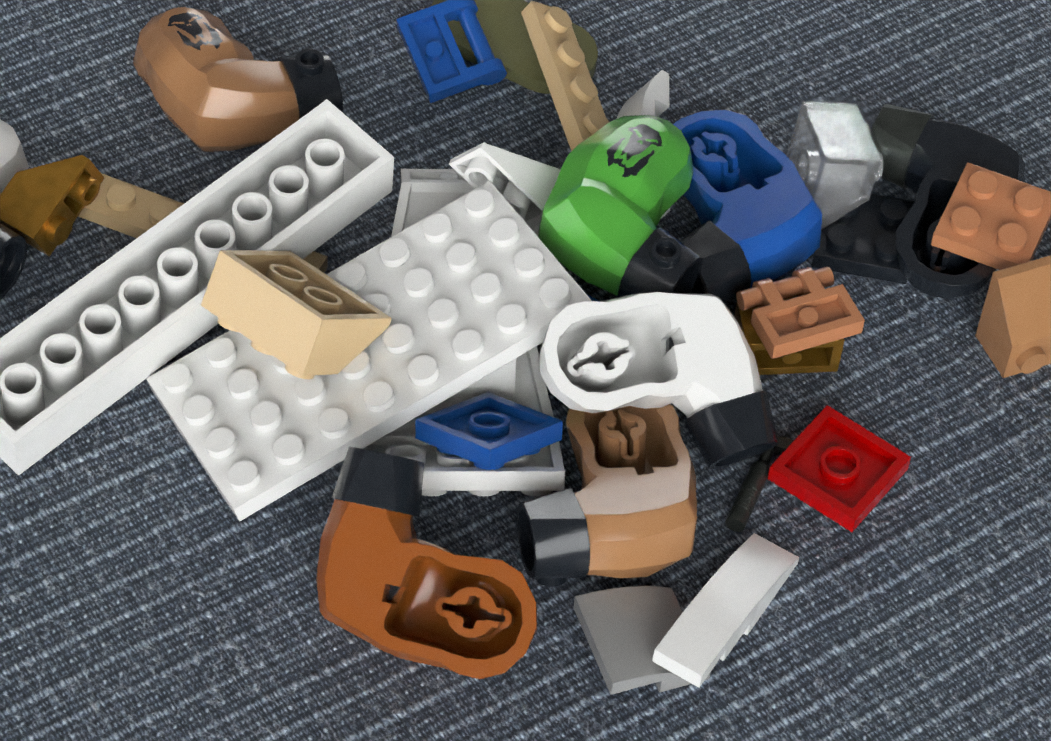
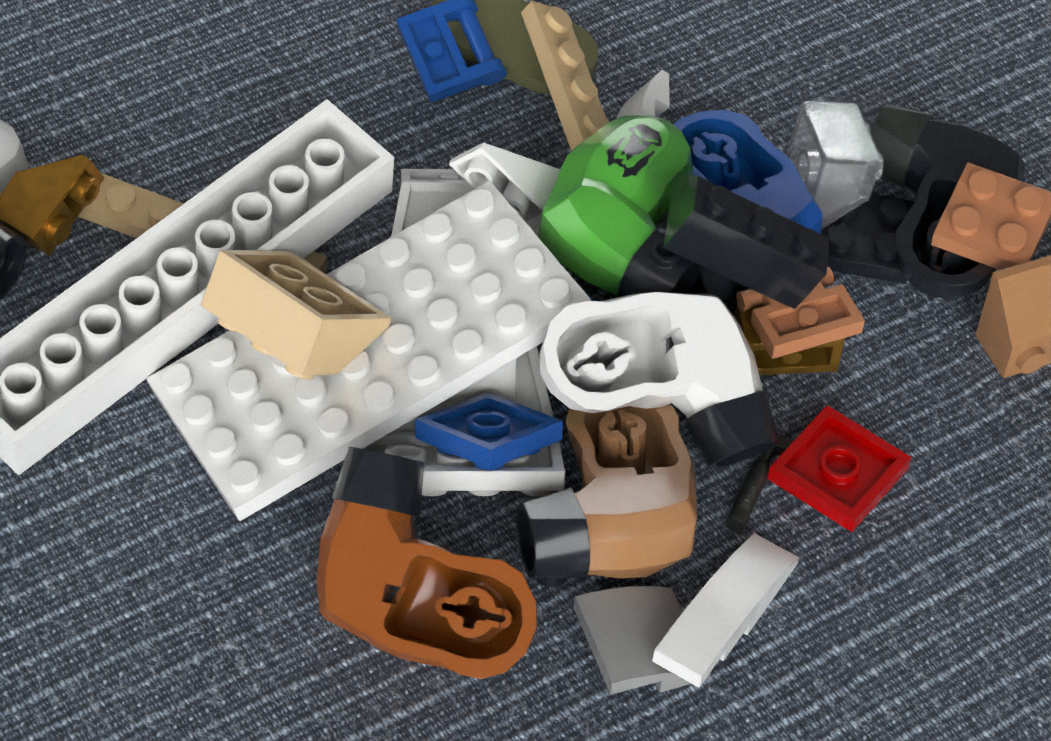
(218, 89): medium nougat piece -> none
(744, 240): none -> black slope

